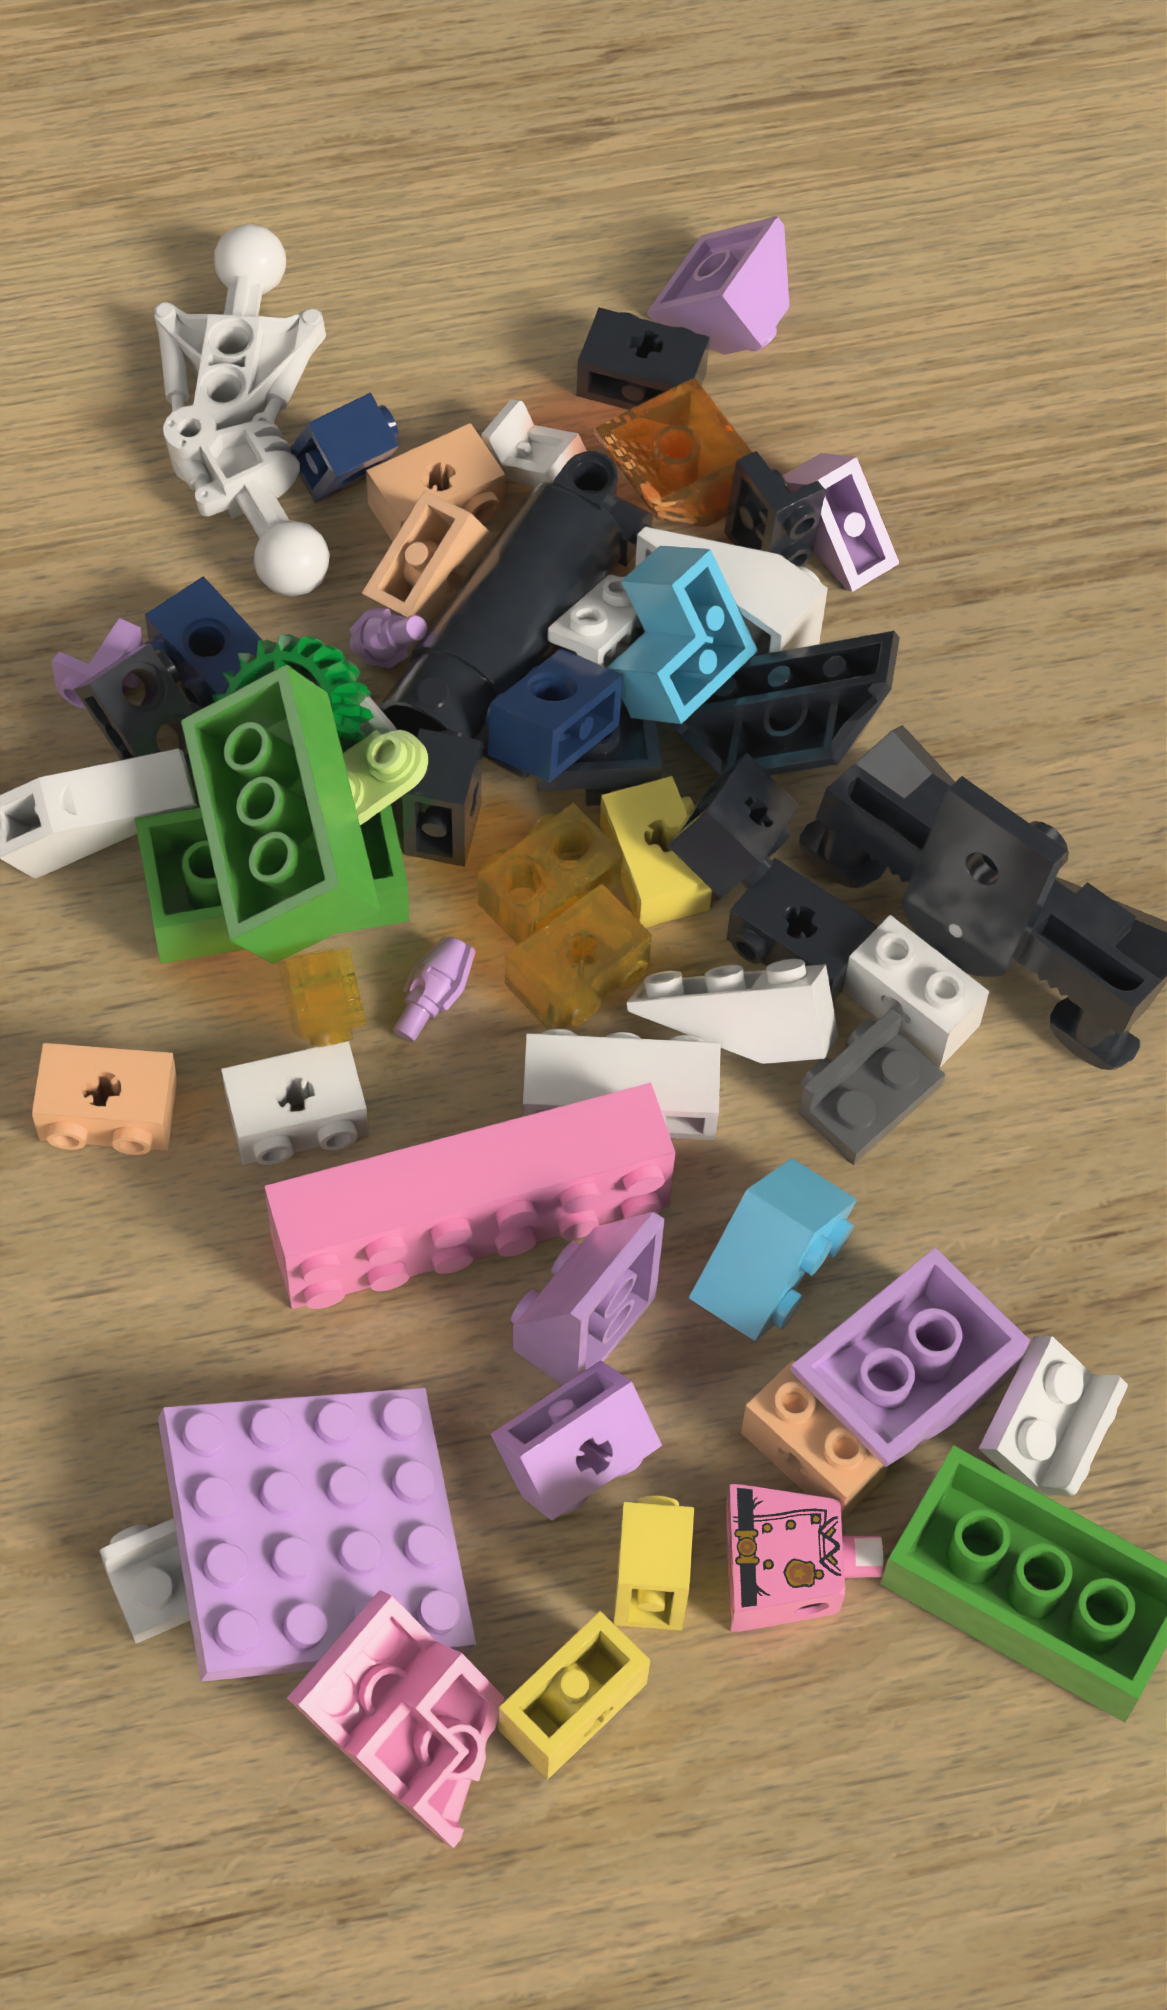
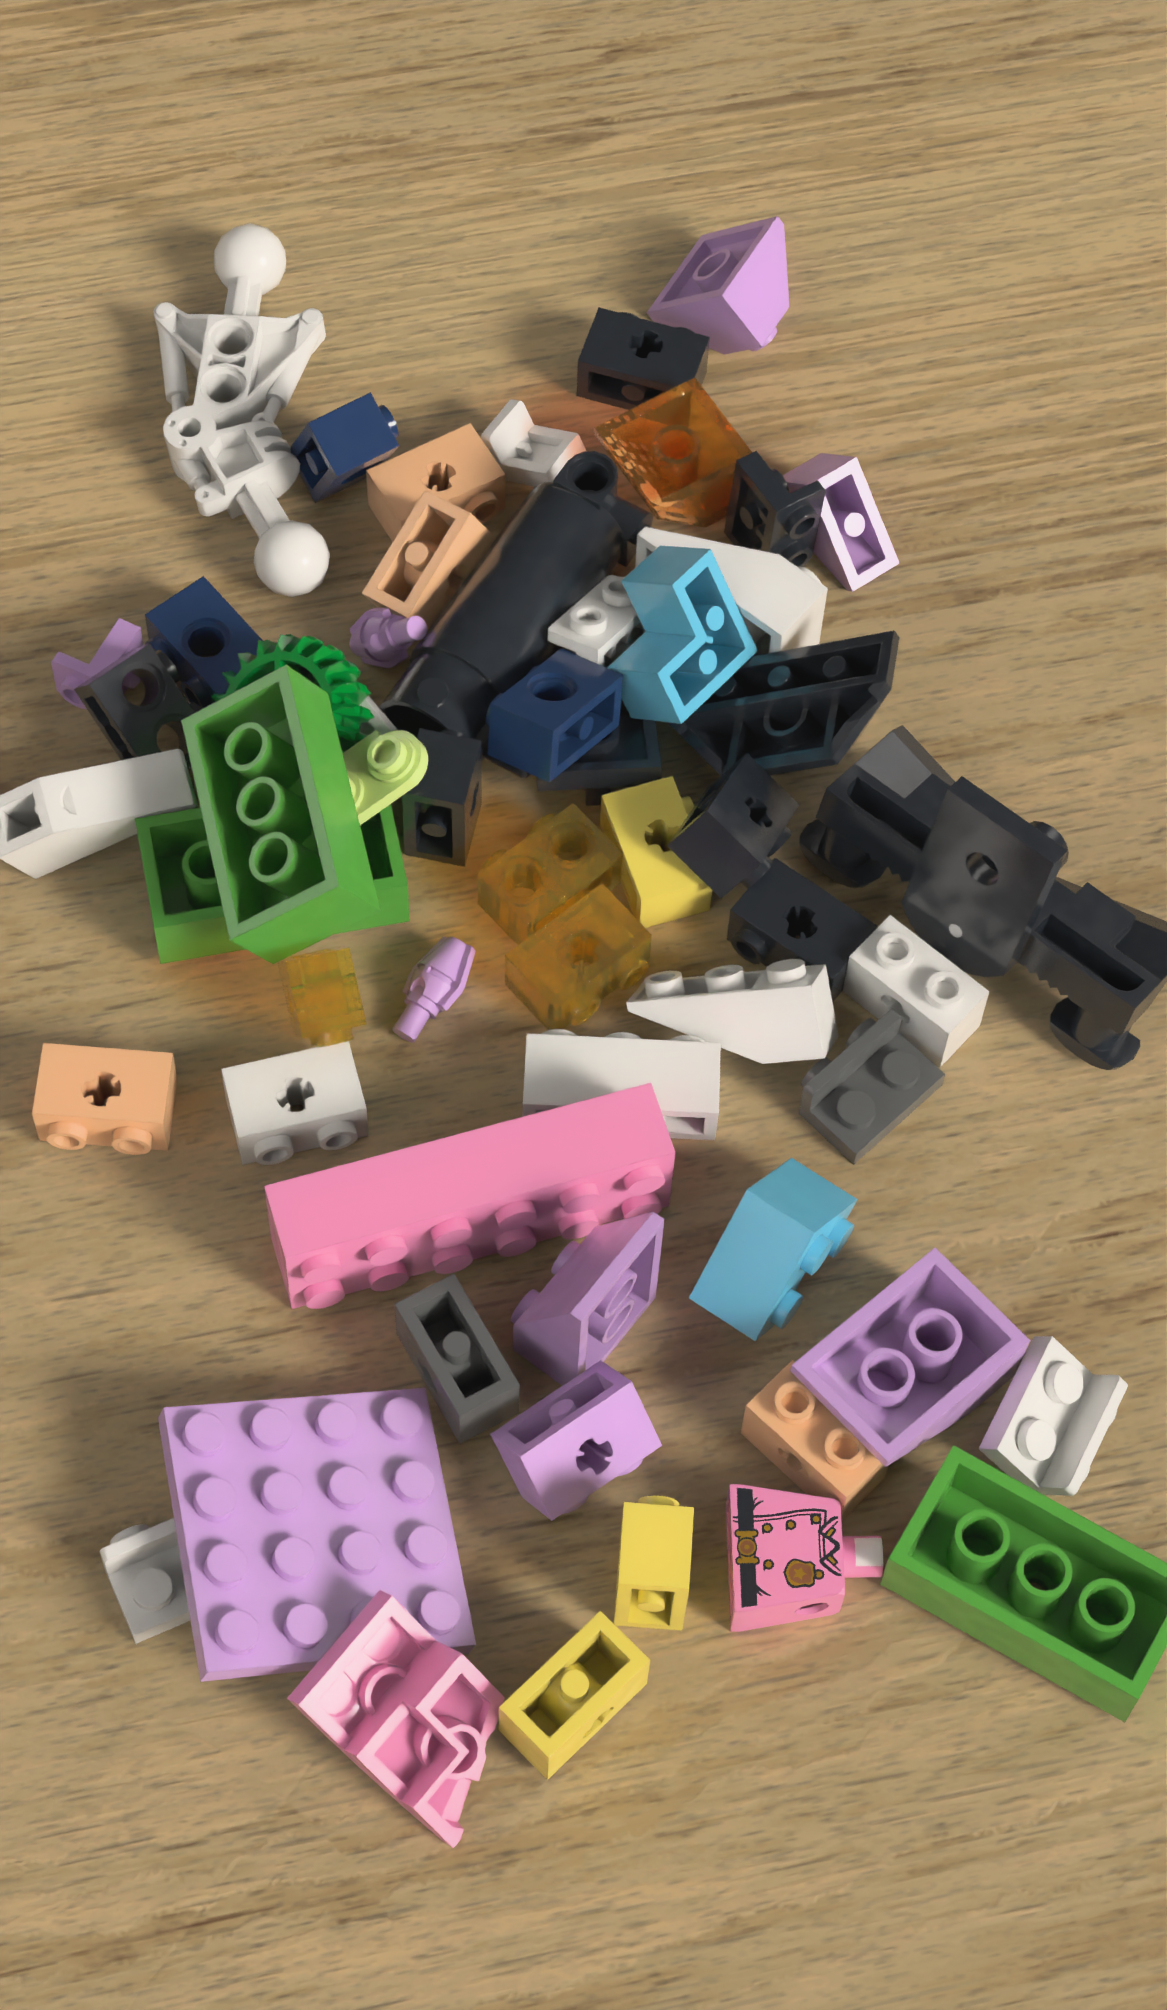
(457, 1358): none -> dark grey brick

